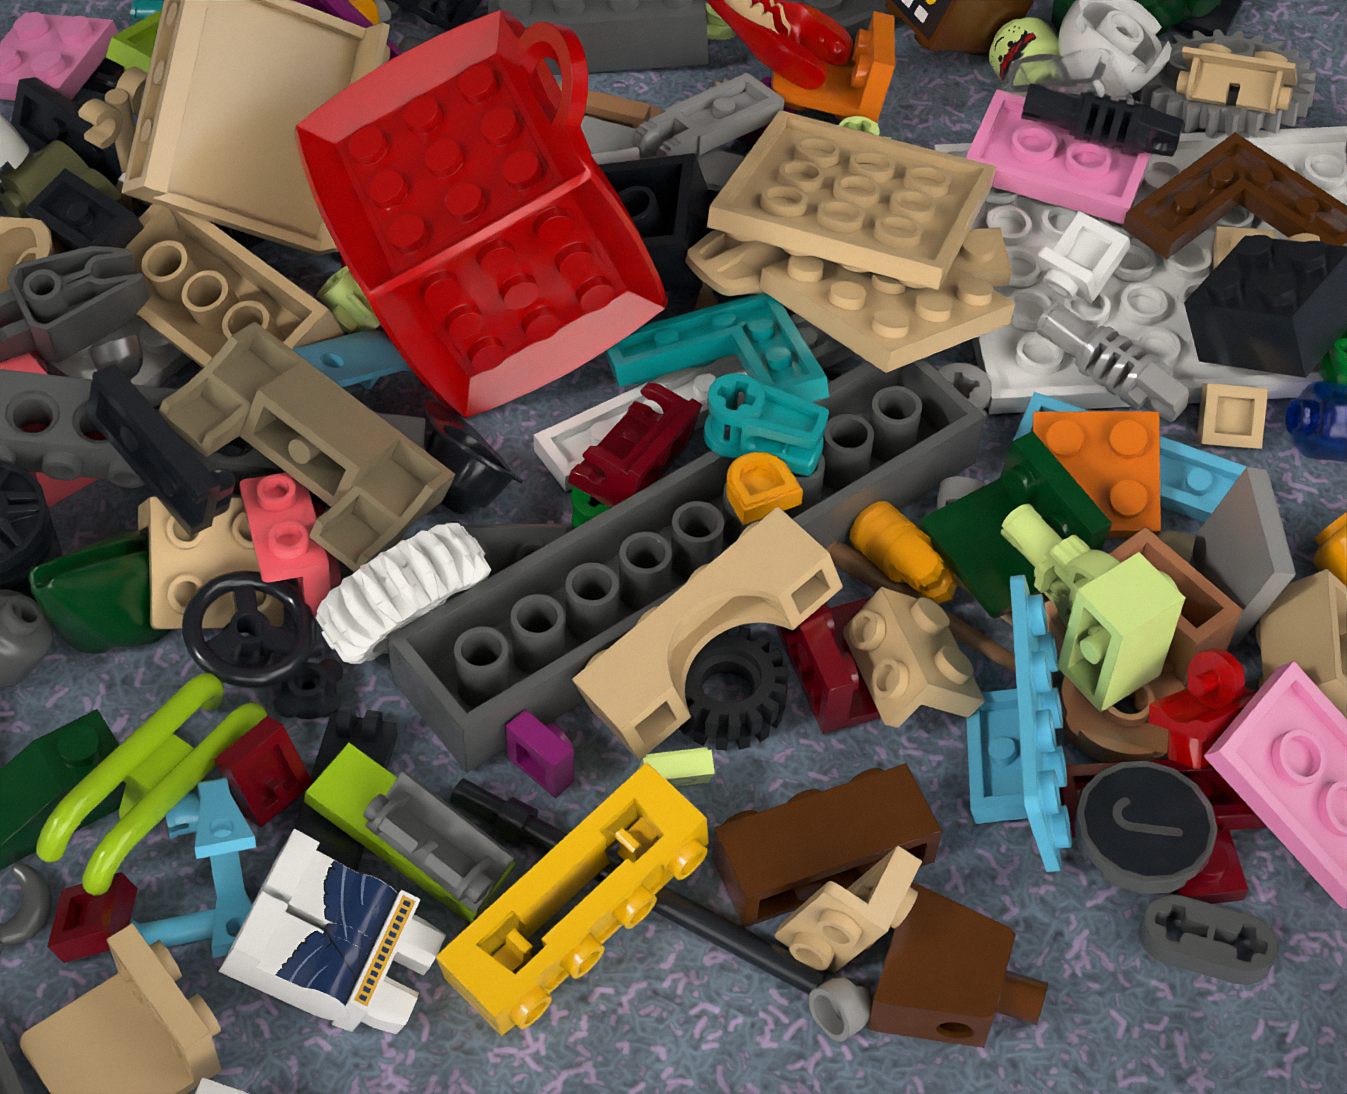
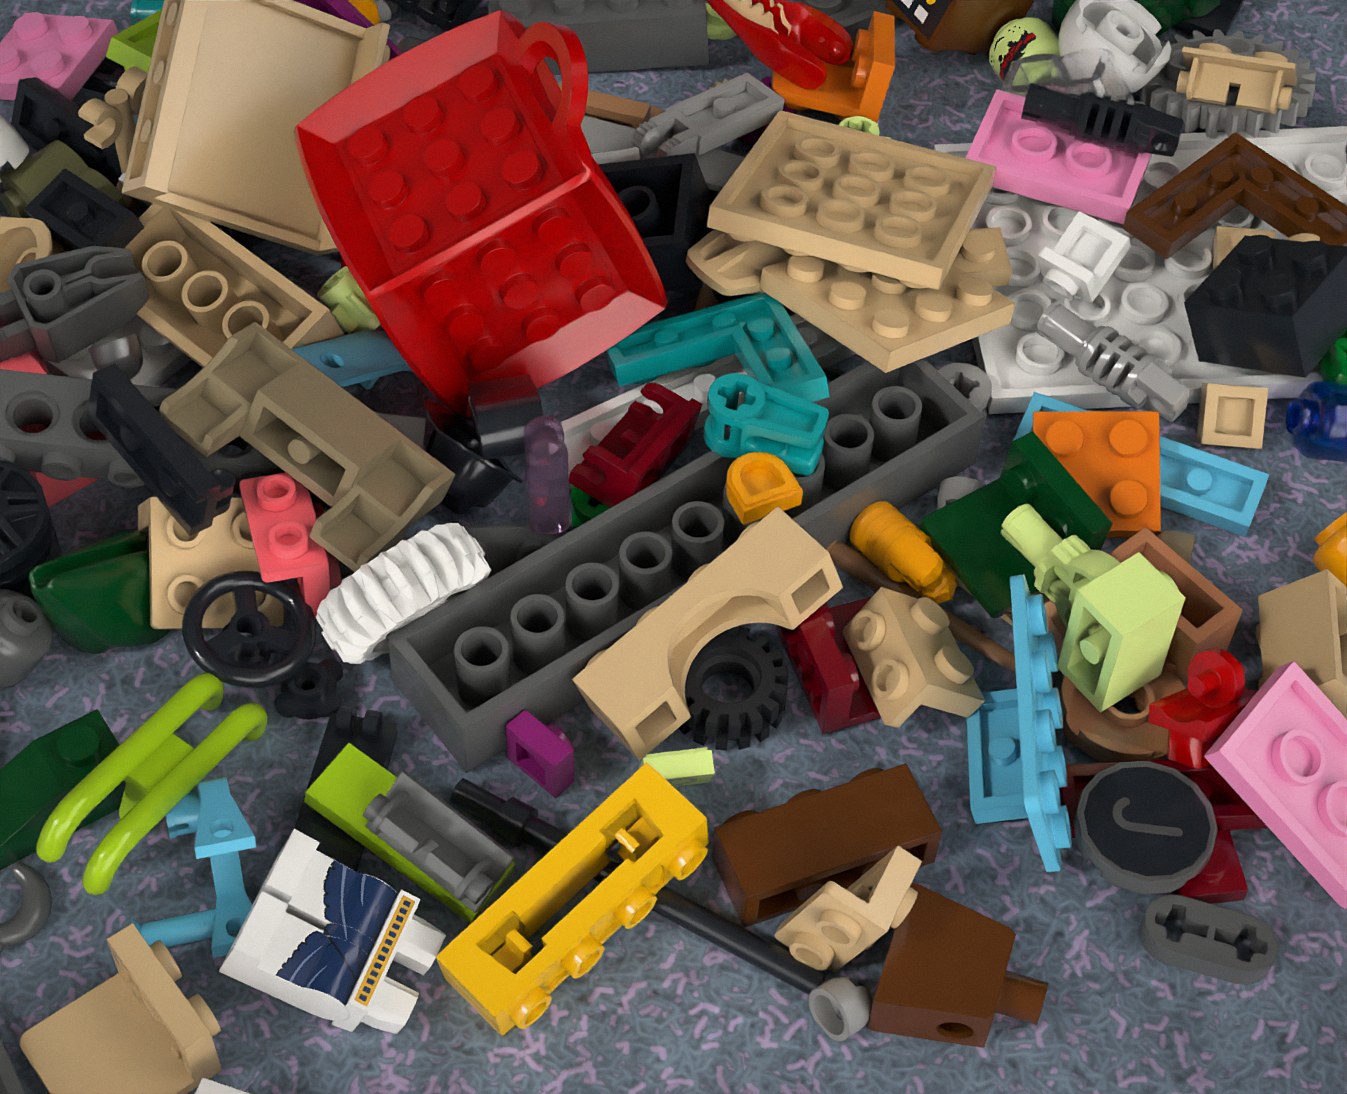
(88, 920): dark red plate -> none
(263, 771): dark red bracket -> none
(502, 412): none -> black beam
(546, 476): none -> clear purple bar
(1246, 548): light grey tile -> none

